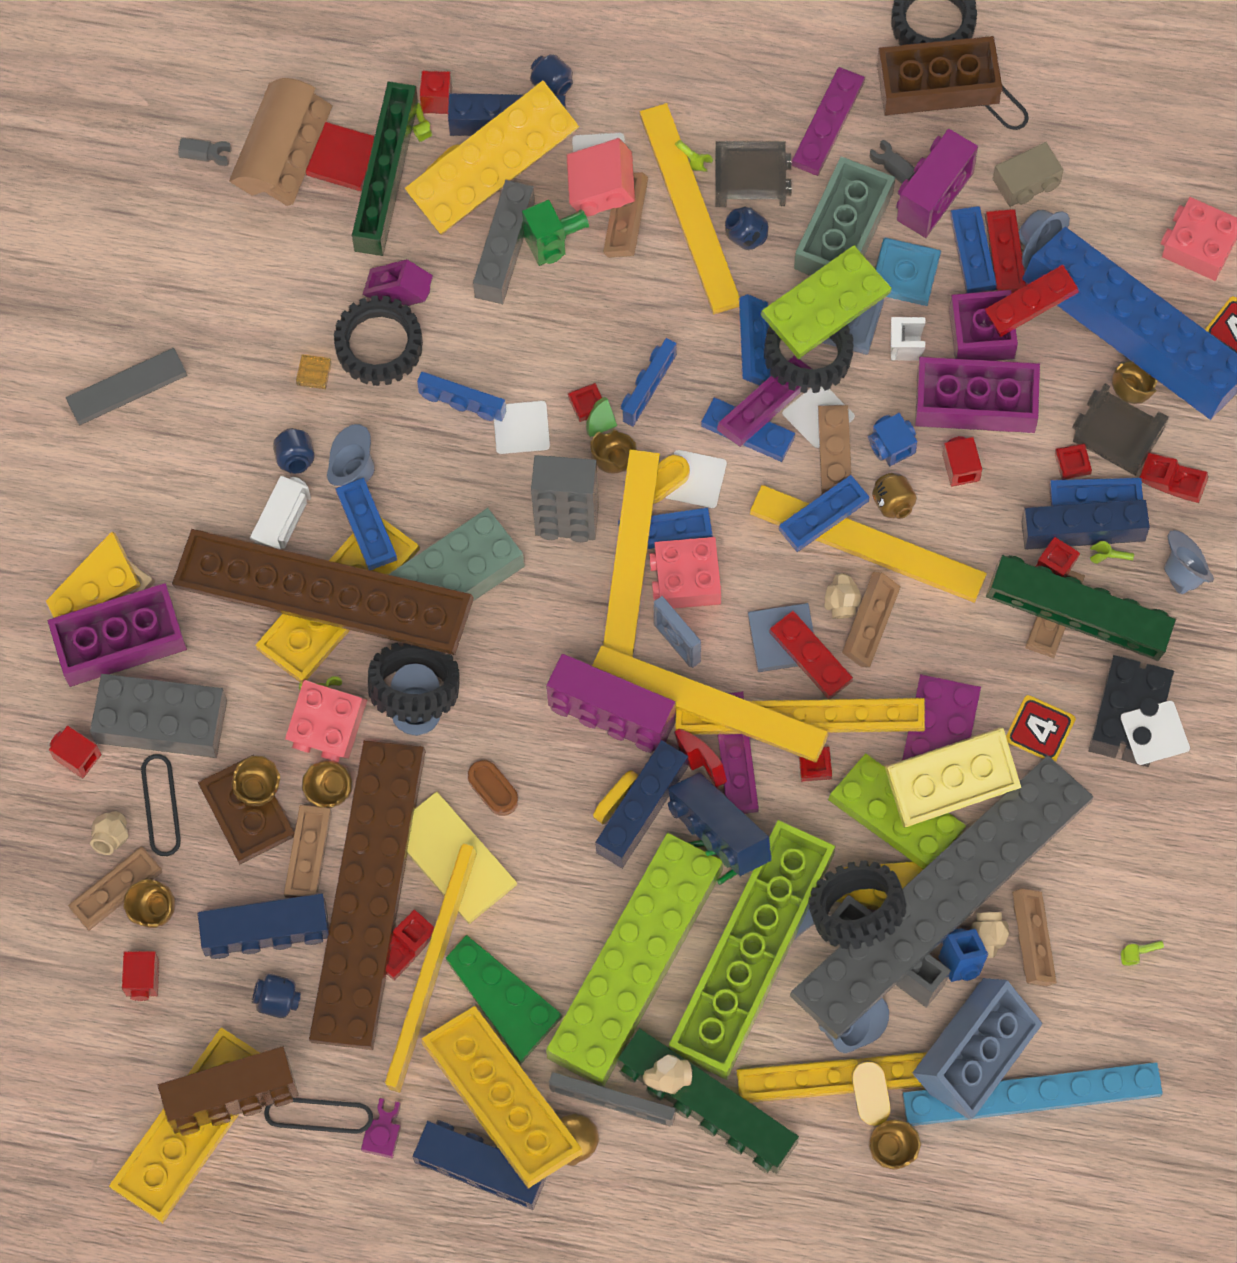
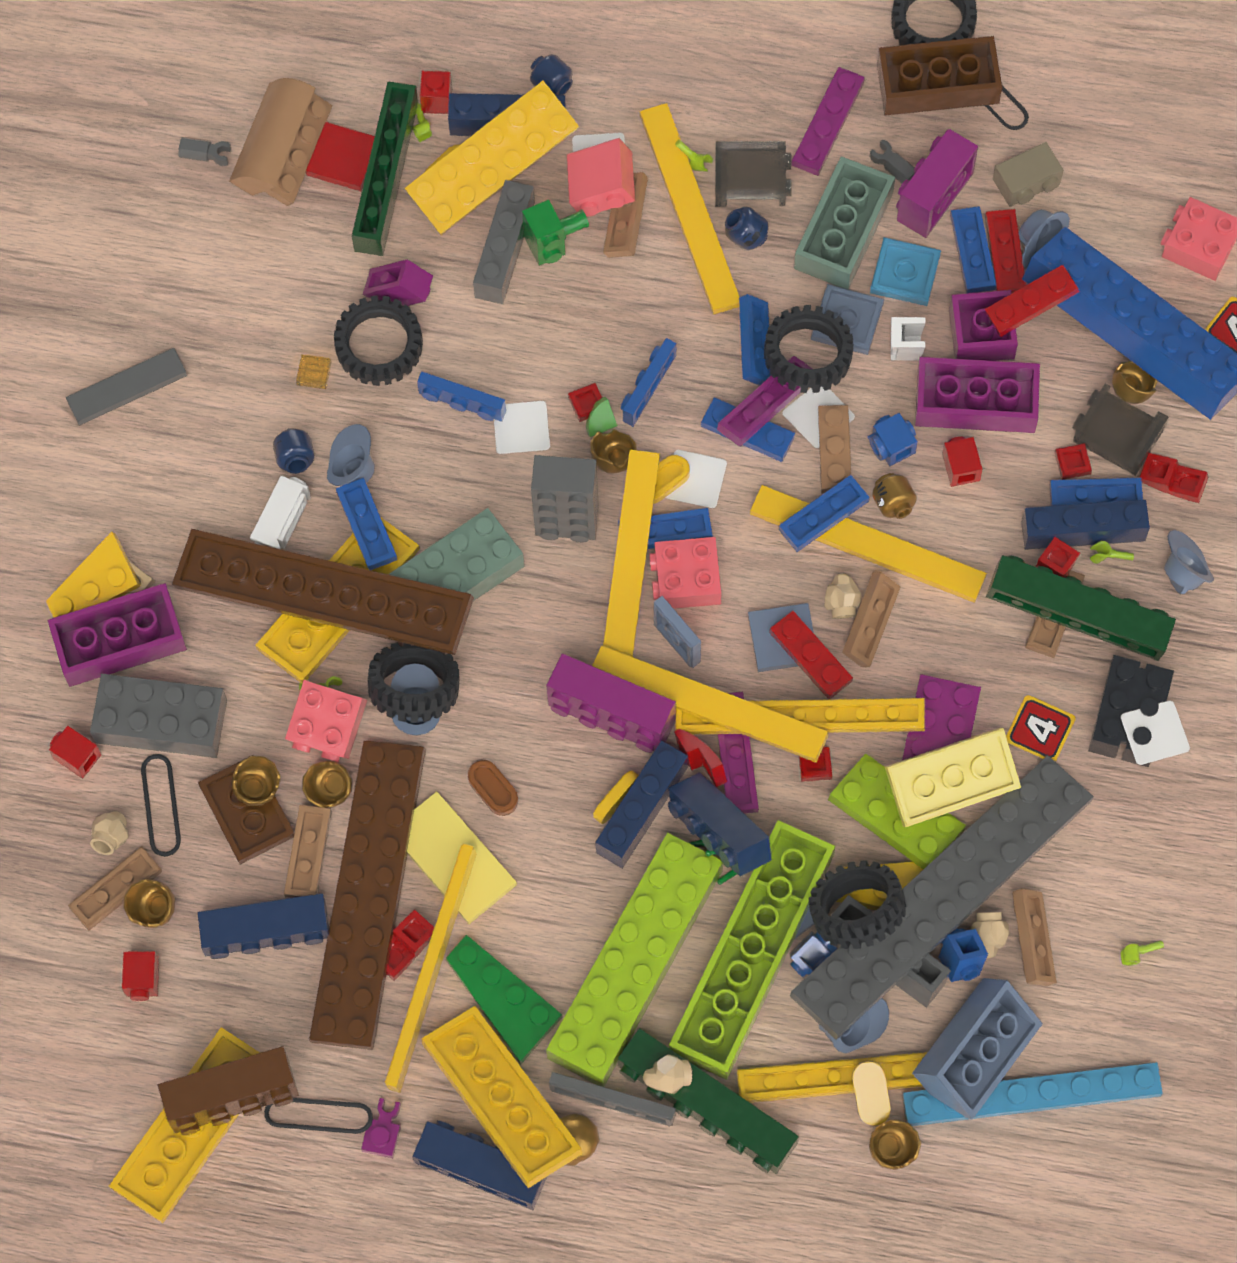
(275, 996): dark blue head -> none
(810, 953): none -> blue brick
(826, 302): lime plate -> none

